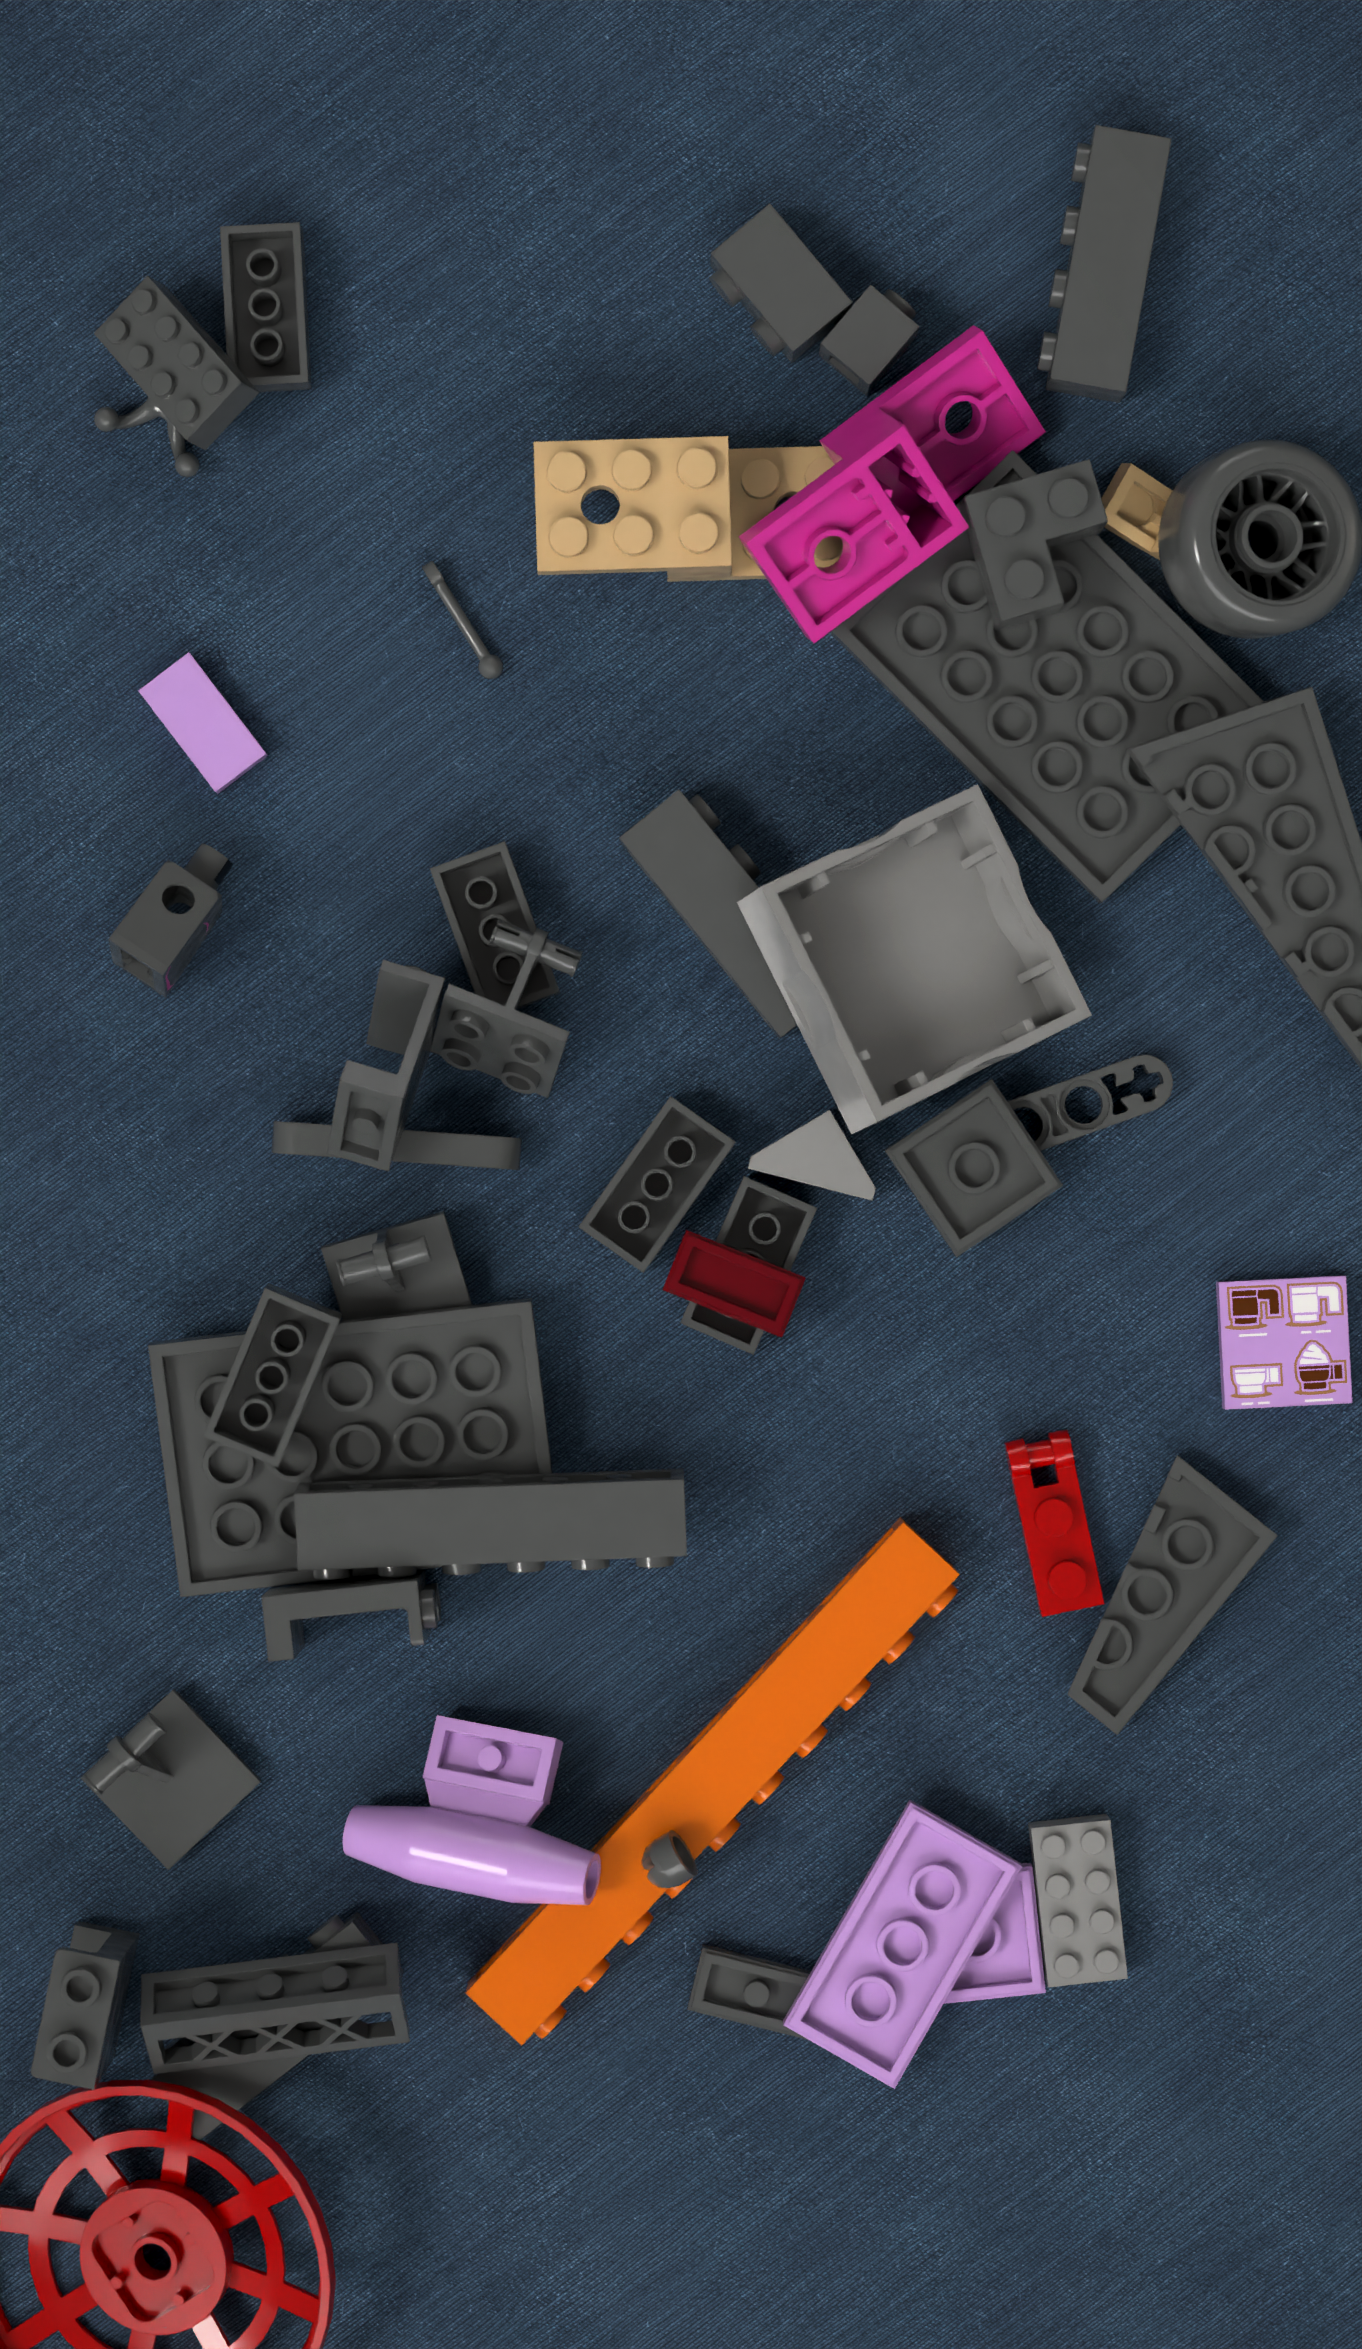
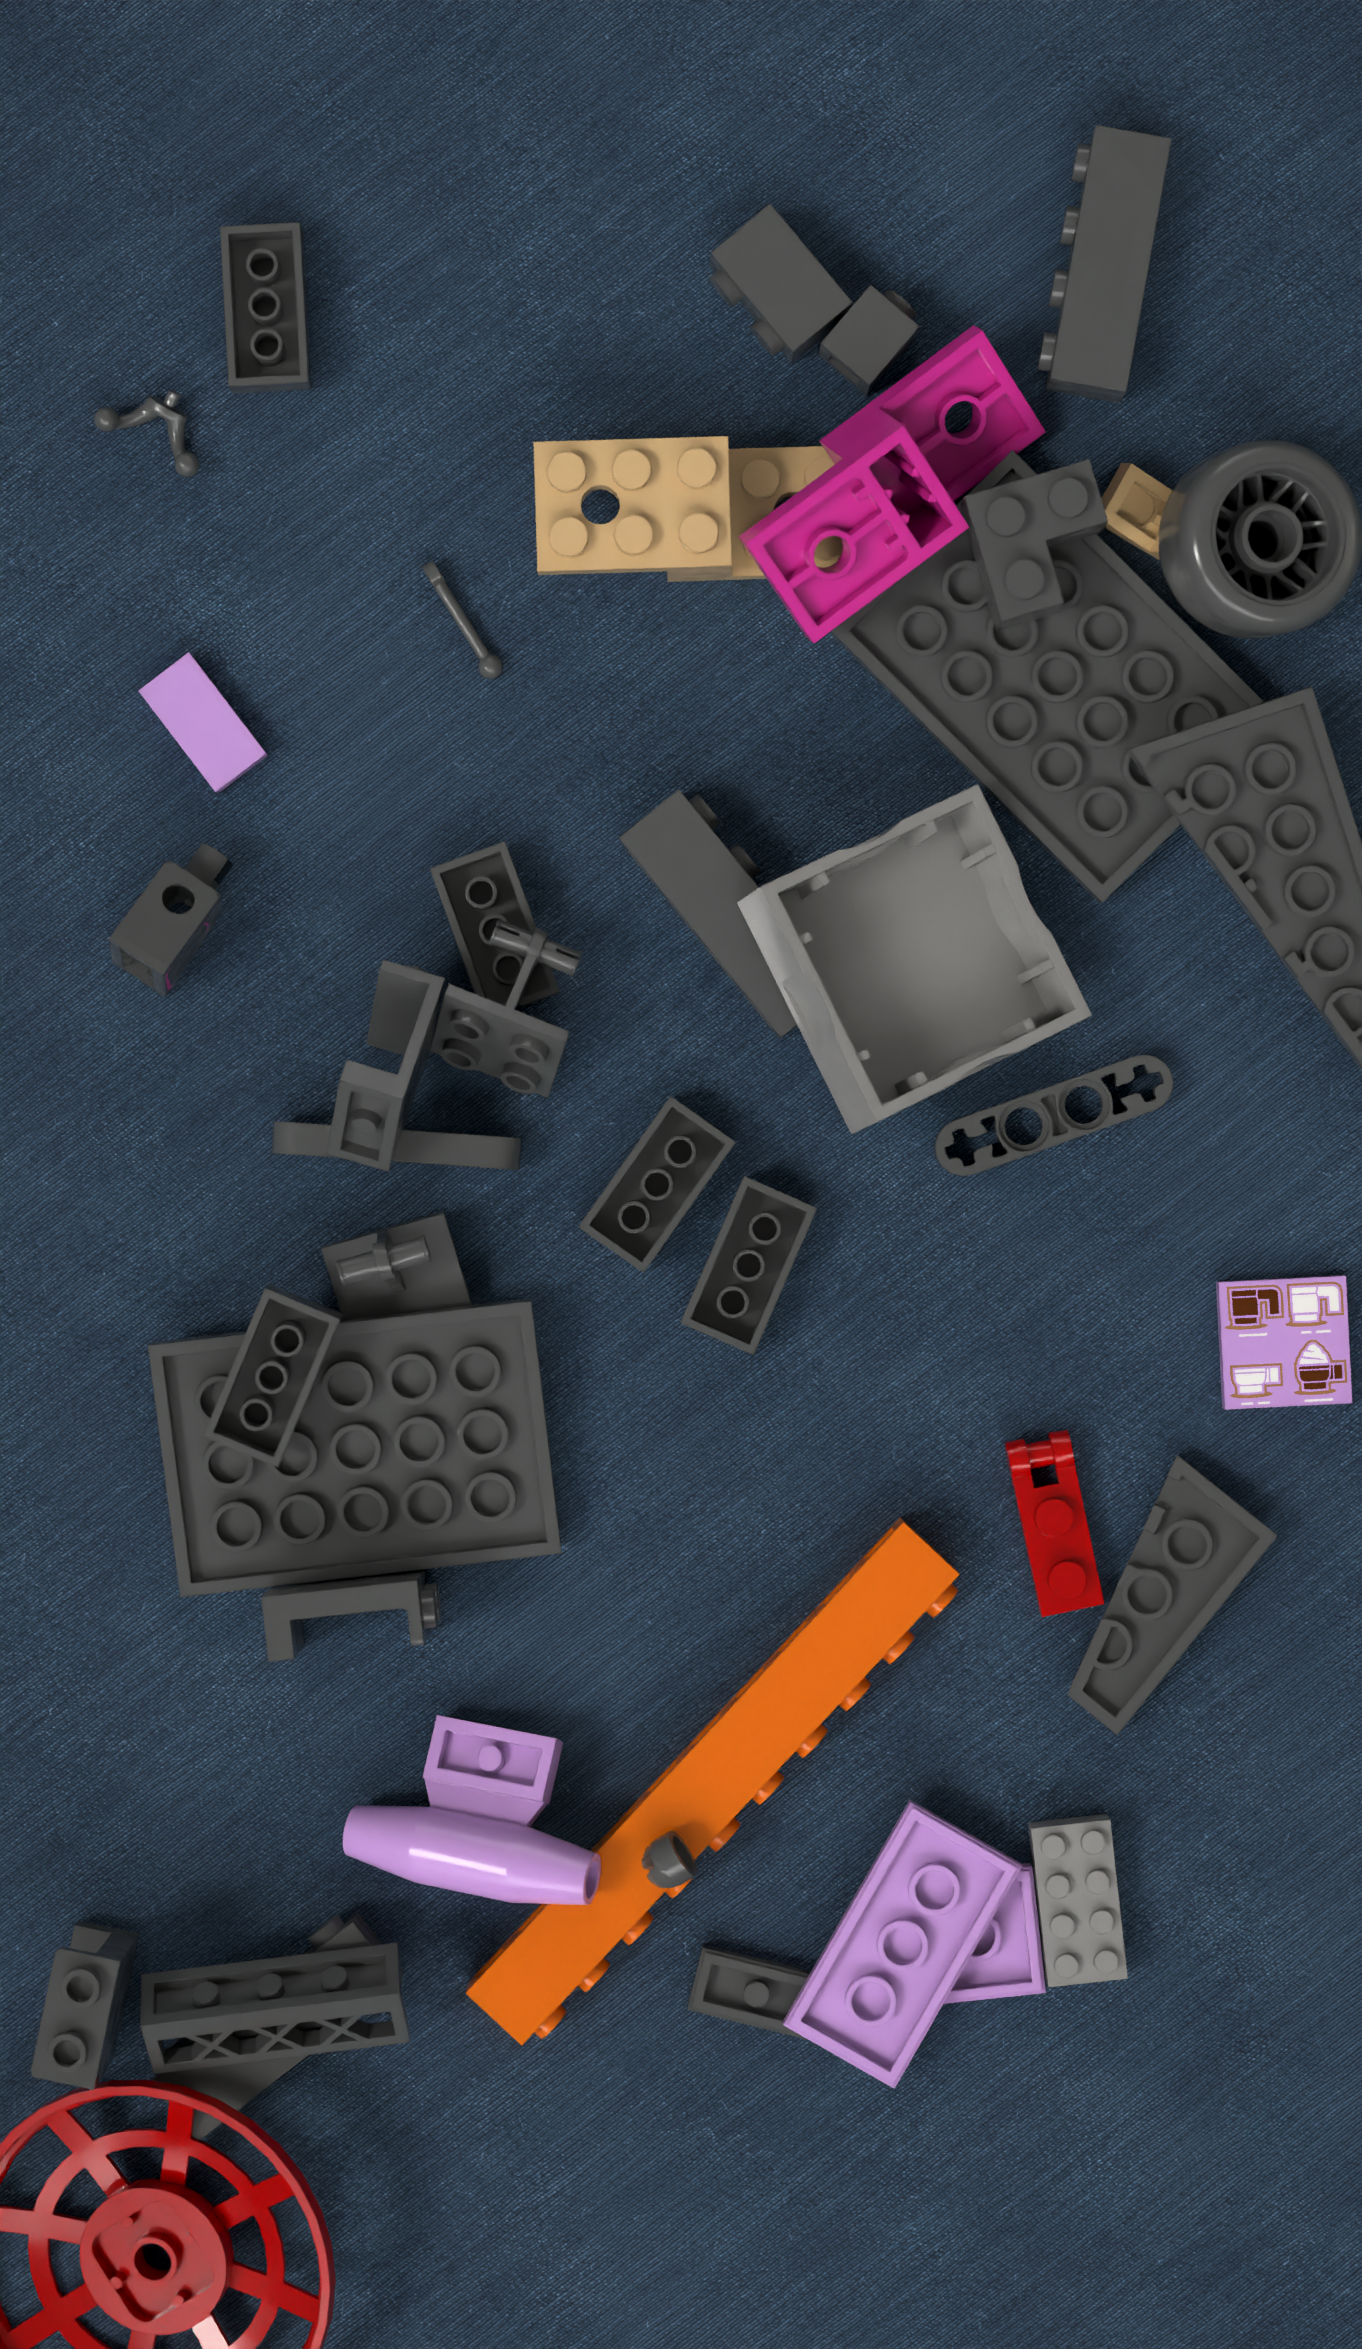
(170, 1779): dark grey plate -> none
(176, 363): dark grey piece -> none
(490, 1521): dark grey brick -> none
(734, 1283): dark red tile -> none
(818, 1157): light grey slope -> none
(973, 1168): dark grey tile -> none

